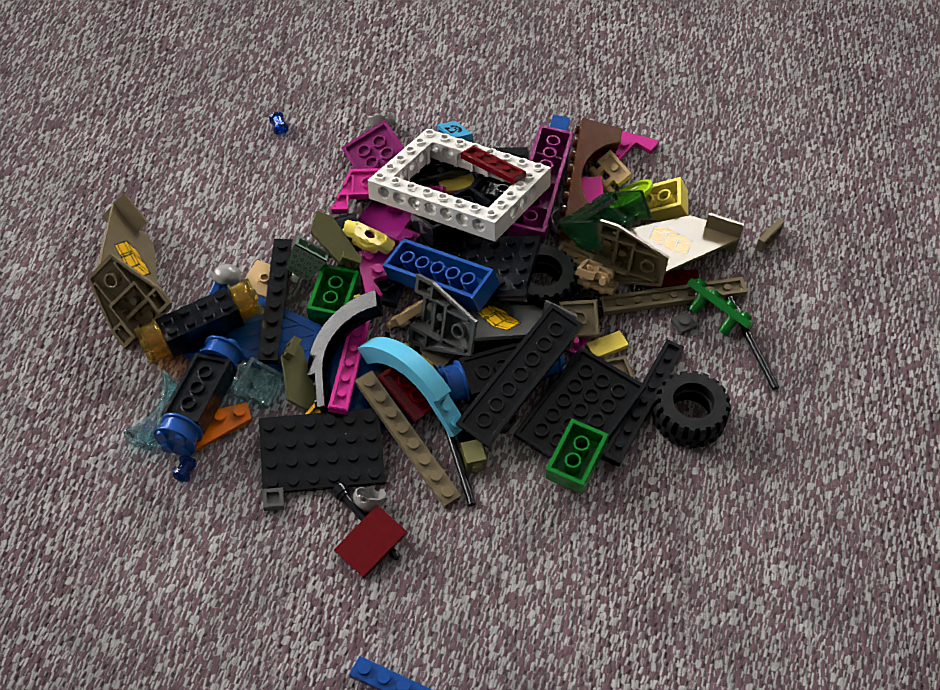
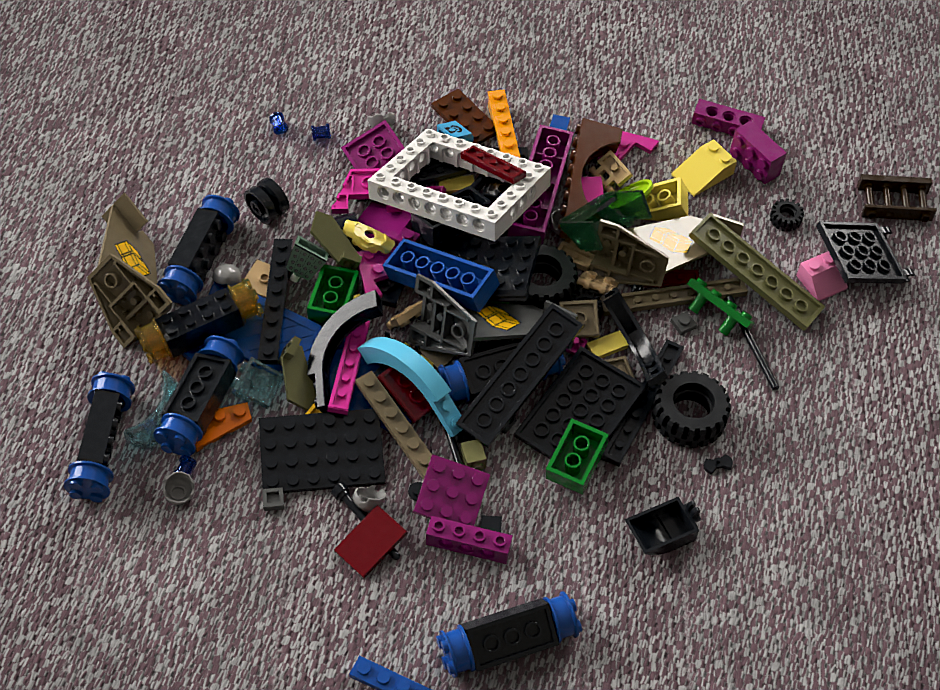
(91, 471): none -> brick
(178, 488): none -> light grey hair
(198, 249): none -> brick
(266, 200): none -> black wheel
(320, 132): none -> clear blue bush
(414, 490): none -> black plate
(451, 491): none -> magenta plate
(460, 108): none -> reddish brown plate
(468, 540): none -> magenta brick
(491, 522): none -> black tile
(502, 122): none -> light orange arch
(509, 634): none -> black brick
(592, 270): tan plate -> none
(635, 337): none -> black arch
(665, 526): none -> black piece
(705, 168): none -> light yellow slope
(722, 118): none -> magenta brick
(724, 462): none -> black piece
(756, 271): none -> olive plate
(757, 152): none -> magenta brick
(769, 235): dark tan plate -> none
(789, 207): none -> black tyre
(821, 276): none -> bright pink slope
(862, 252): none -> black plate
(896, 184): none -> dark brown fence

